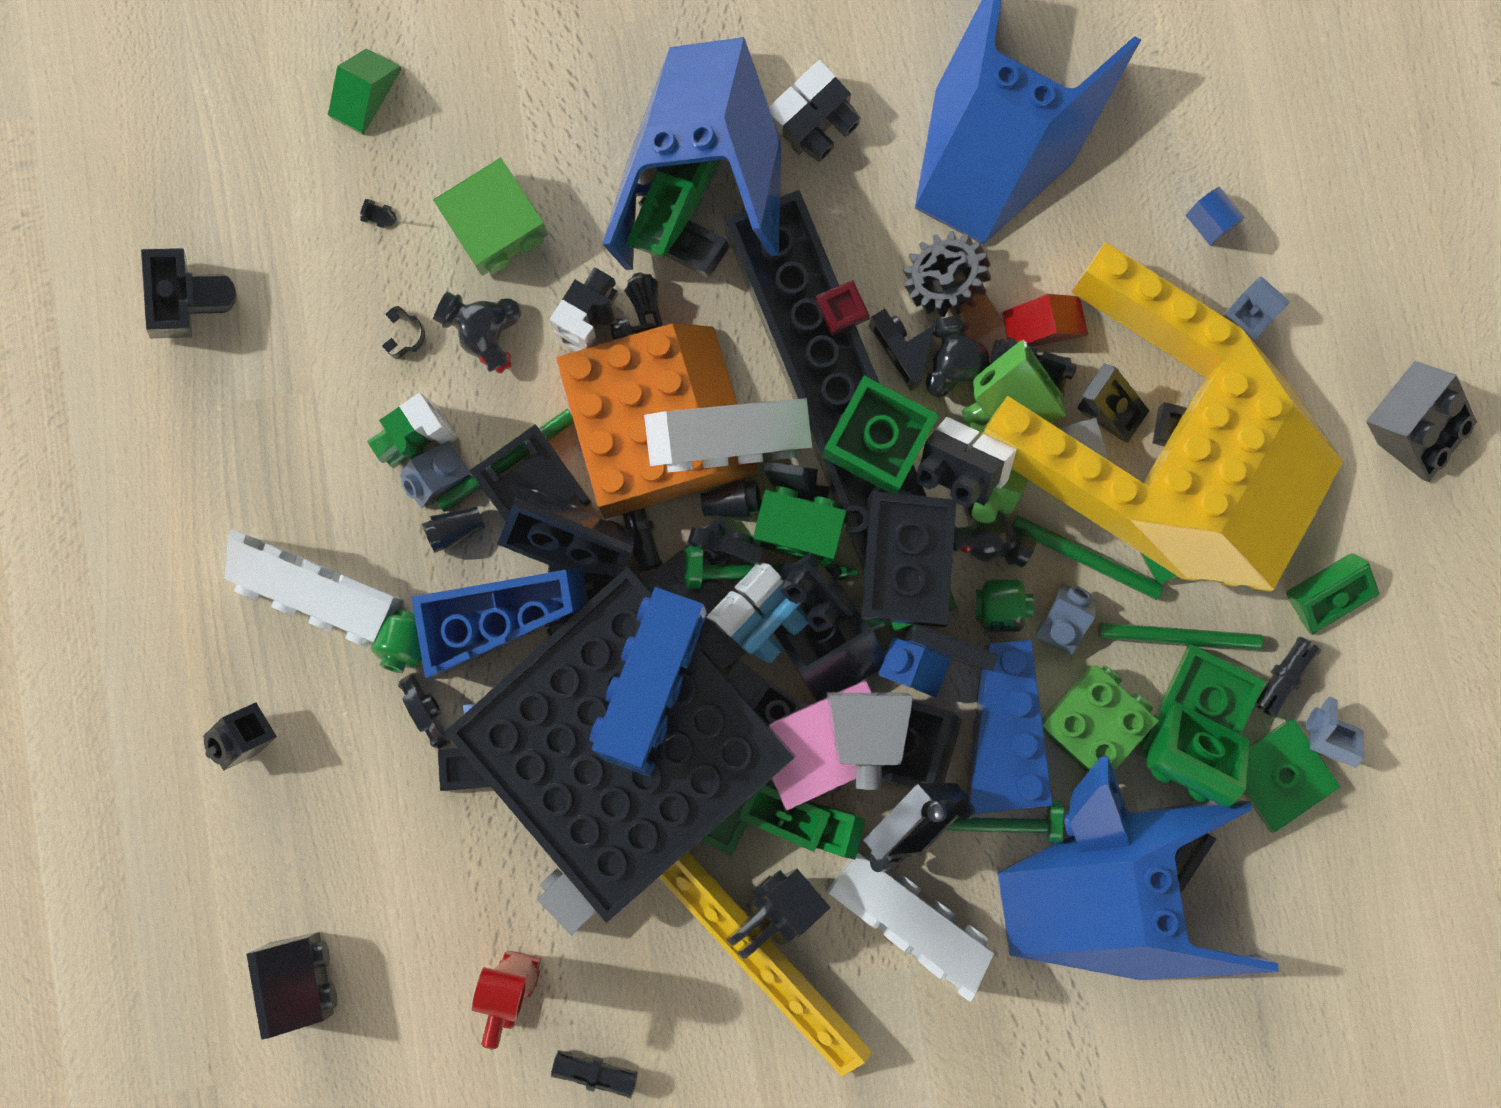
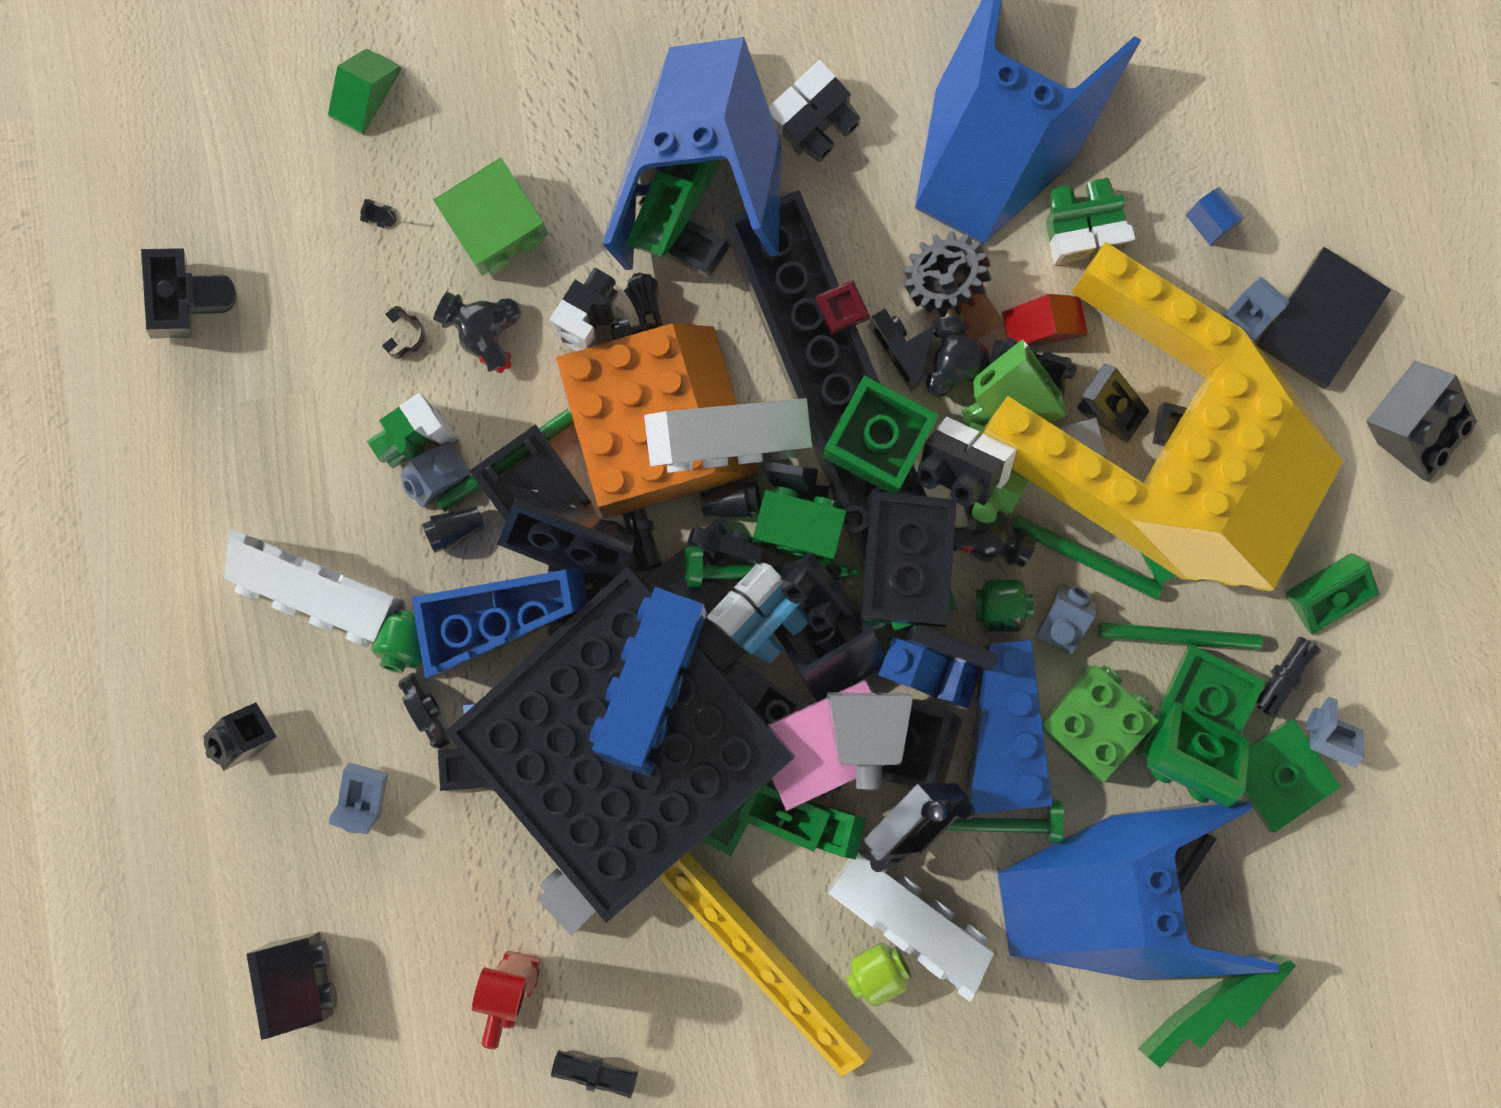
(359, 799): none -> sand blue bracket
(784, 907): black brick -> none
(878, 974): none -> lime head
(958, 684): none -> blue tile
(1083, 227): none -> hips
(1098, 810): blue slope -> none
(1230, 999): none -> green slope
(1324, 318): none -> black tile

